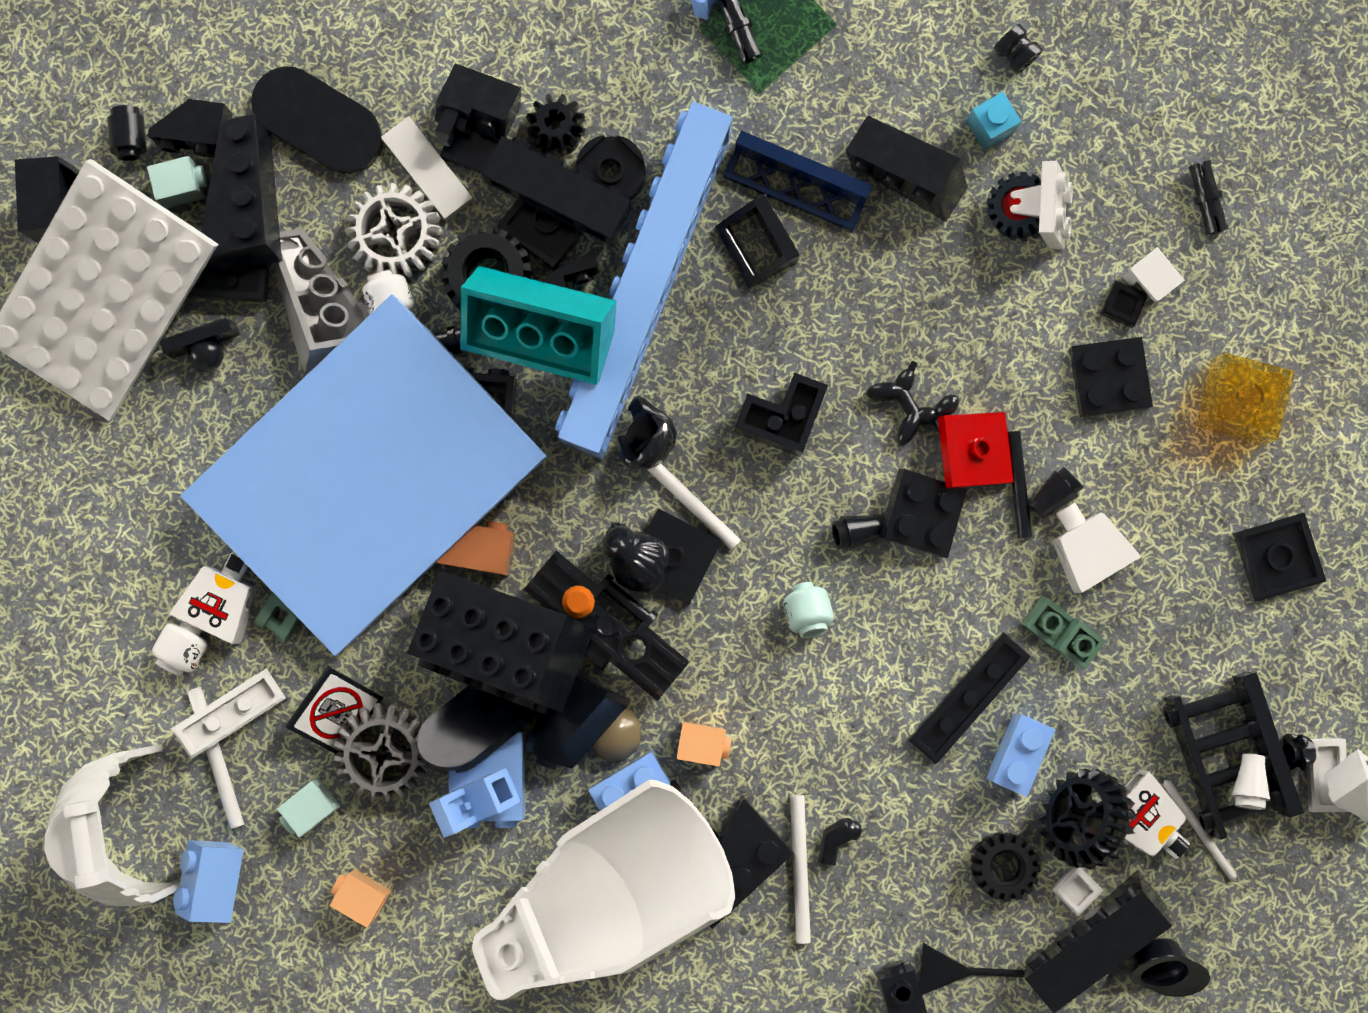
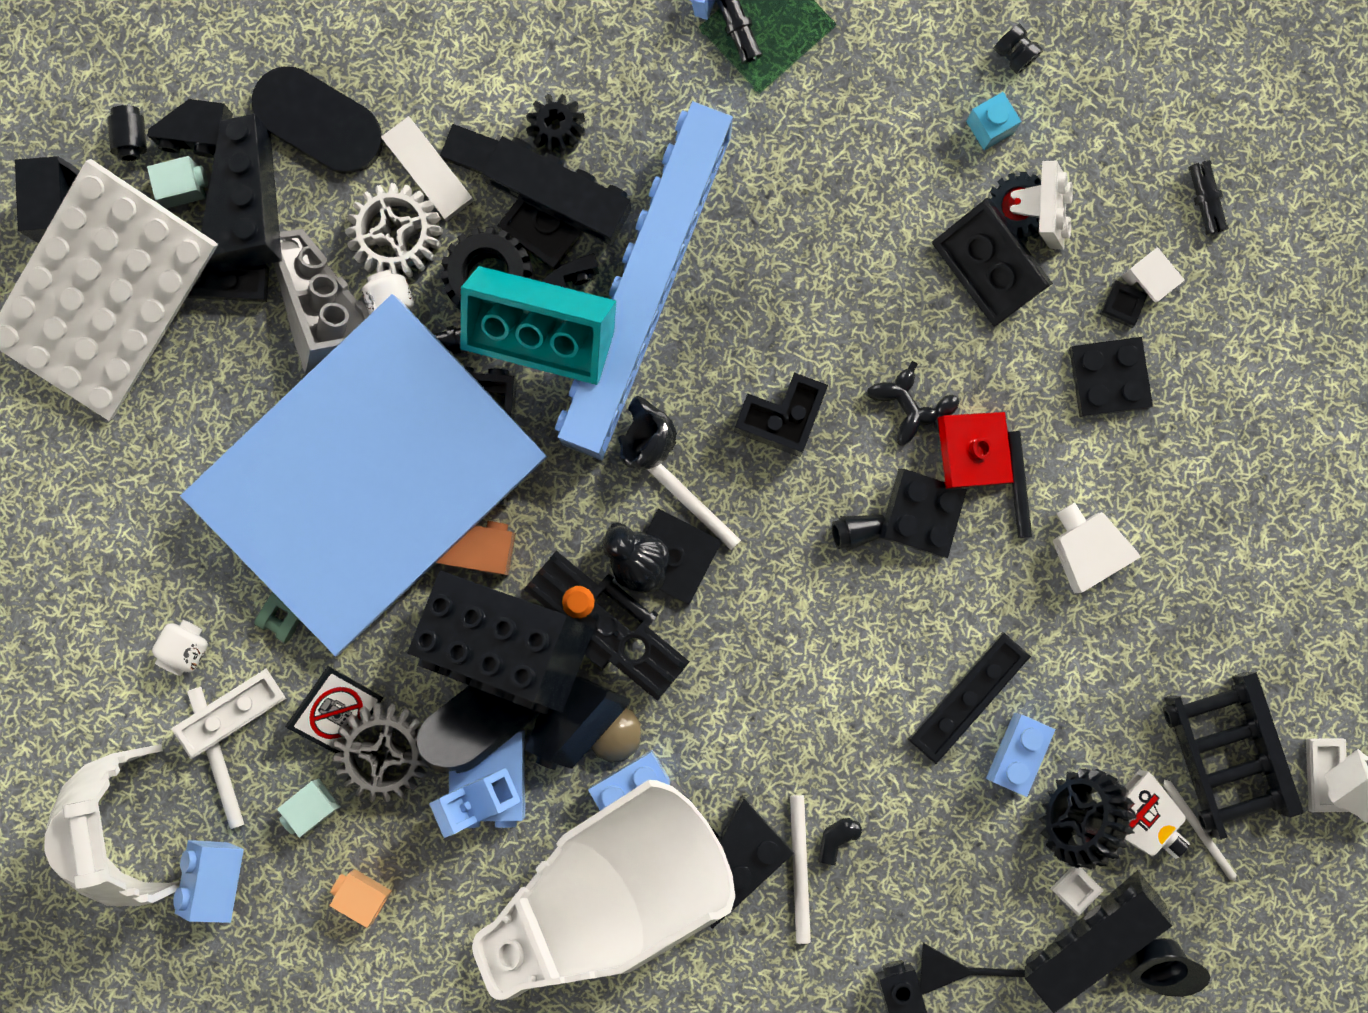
(201, 343): black tile -> none
(218, 601): white torso -> none
(475, 102): black hinge -> none
(611, 151): black plate -> none
(703, 744): light nougat brick -> none
(774, 231): black tile -> none
(800, 168): dark blue fence -> none
(808, 610): light aqua head -> none
(908, 167): black wedge -> none
(991, 262): none -> black tile
(1026, 873): black tyre -> none
(1056, 493): black cone -> none
(1063, 632): sand green slope -> none
(1245, 399): clear yellow brick -> none
(1251, 783): white cone -> none
(1279, 557): black tile -> none
(1299, 751): black plate -> none

